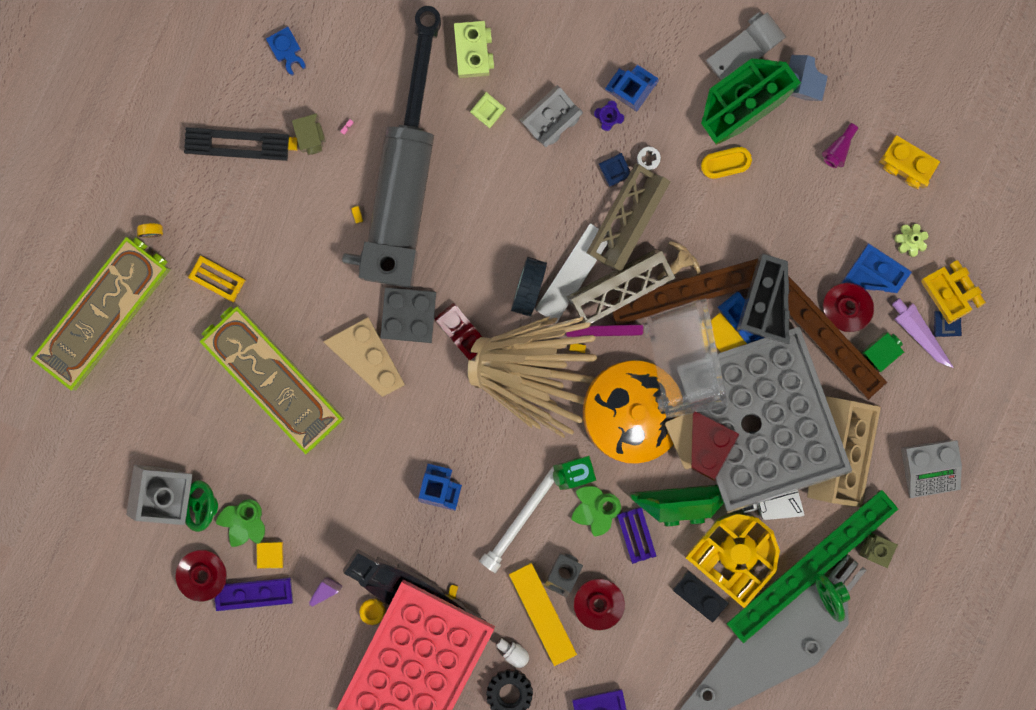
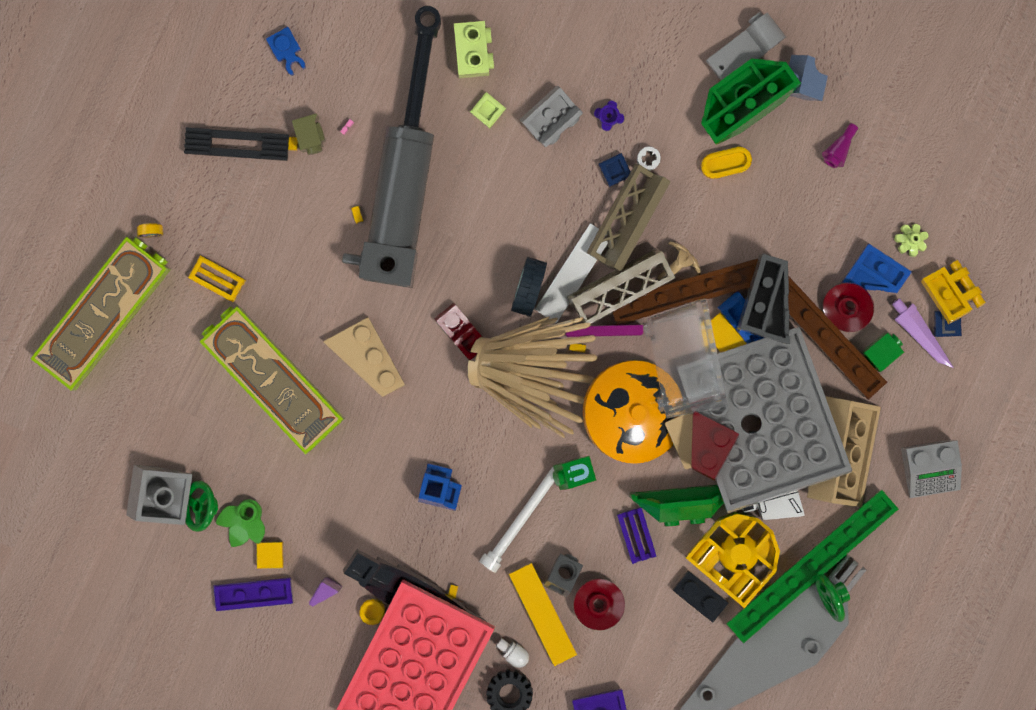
(188, 575): dark red dish -> none
(408, 315): dark grey plate -> none
(592, 512): bright green plate -> none
(632, 87): blue brick -> none
(878, 550): olive window -> none
(909, 162): yellow bracket -> none

